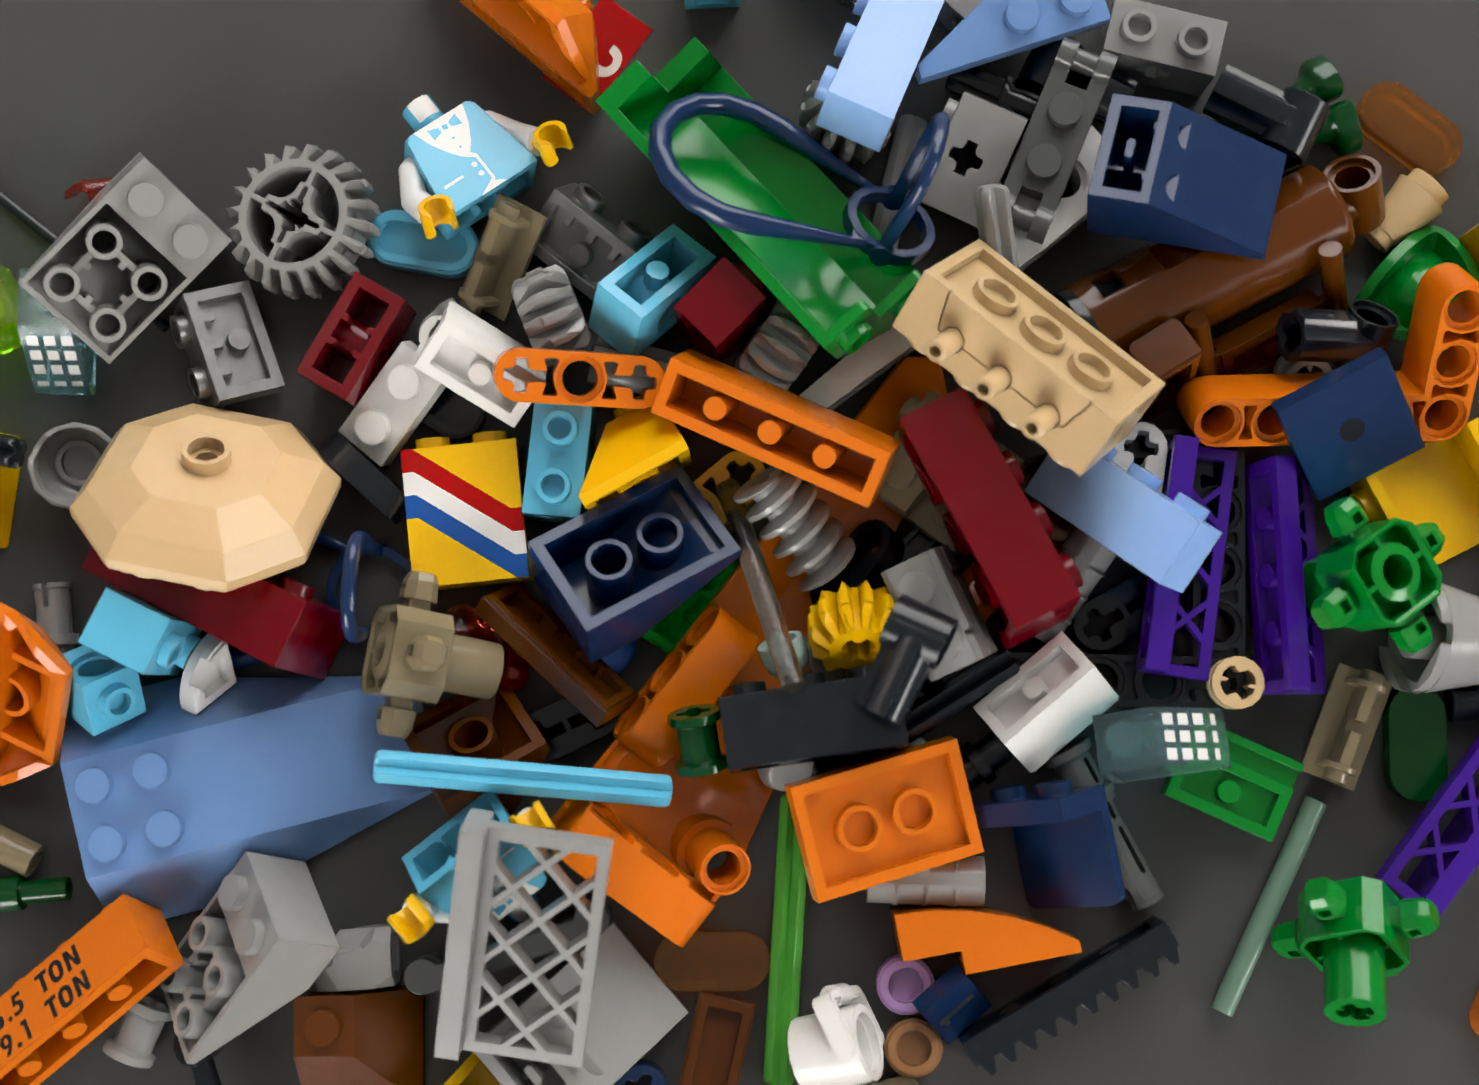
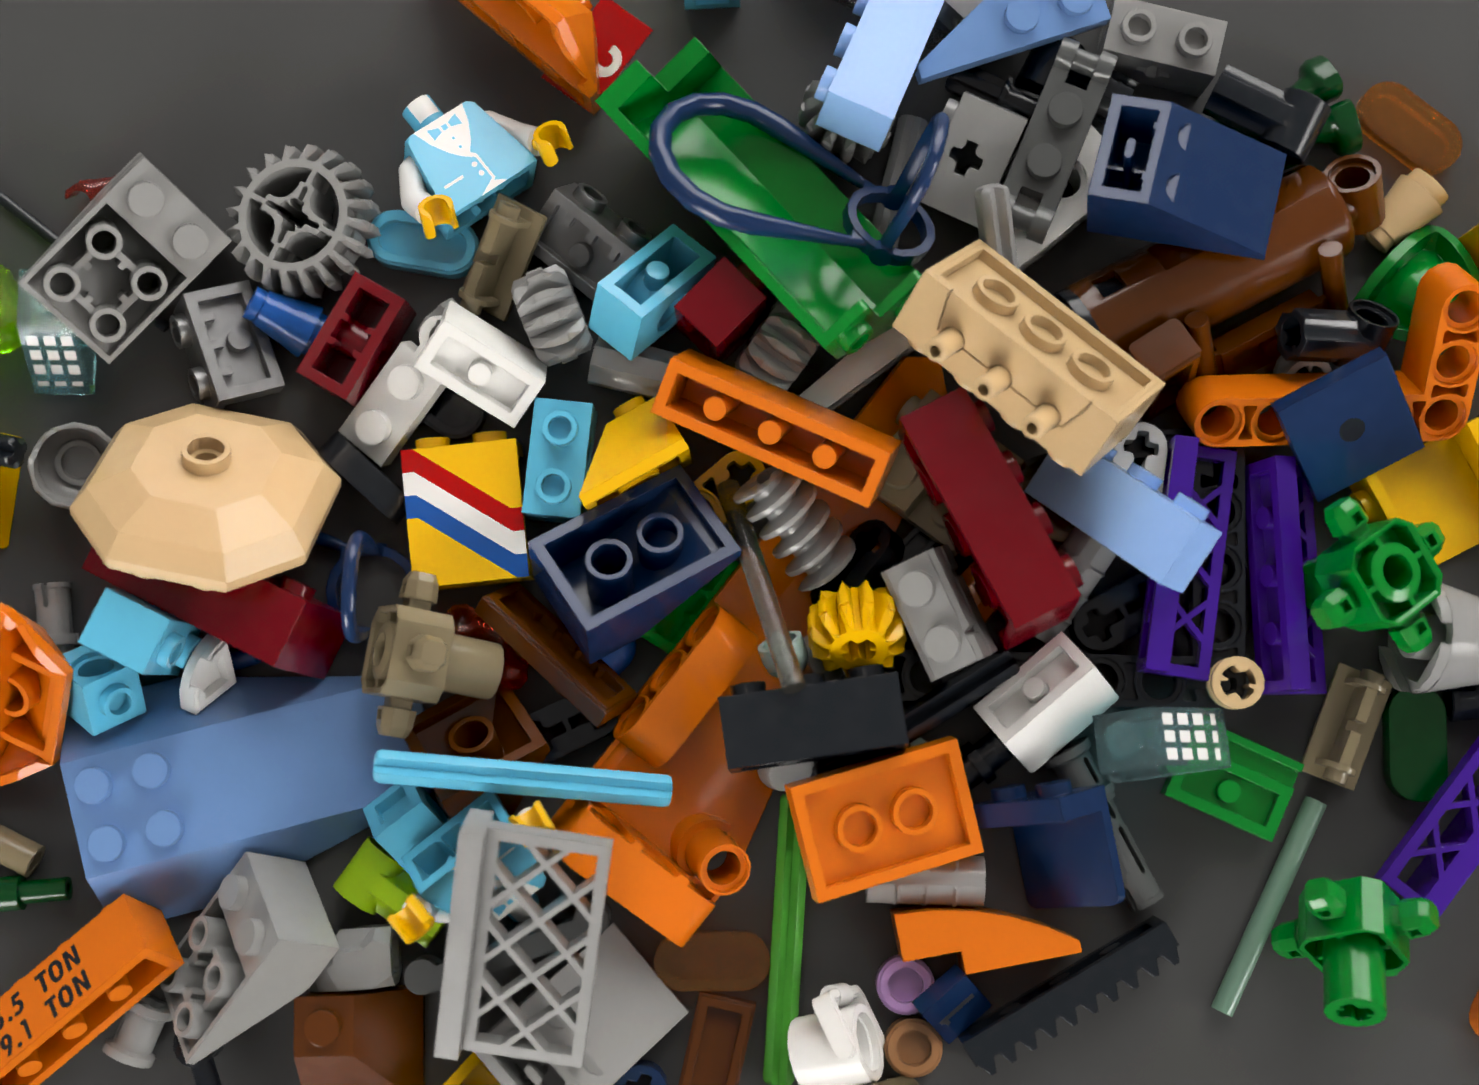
(285, 319): none -> blue cone
(378, 884): none -> lime piece
(403, 819): none -> medium azure brick
(534, 389): orange beam -> none
(698, 740): dark green bush -> none
(911, 646): black piece -> none

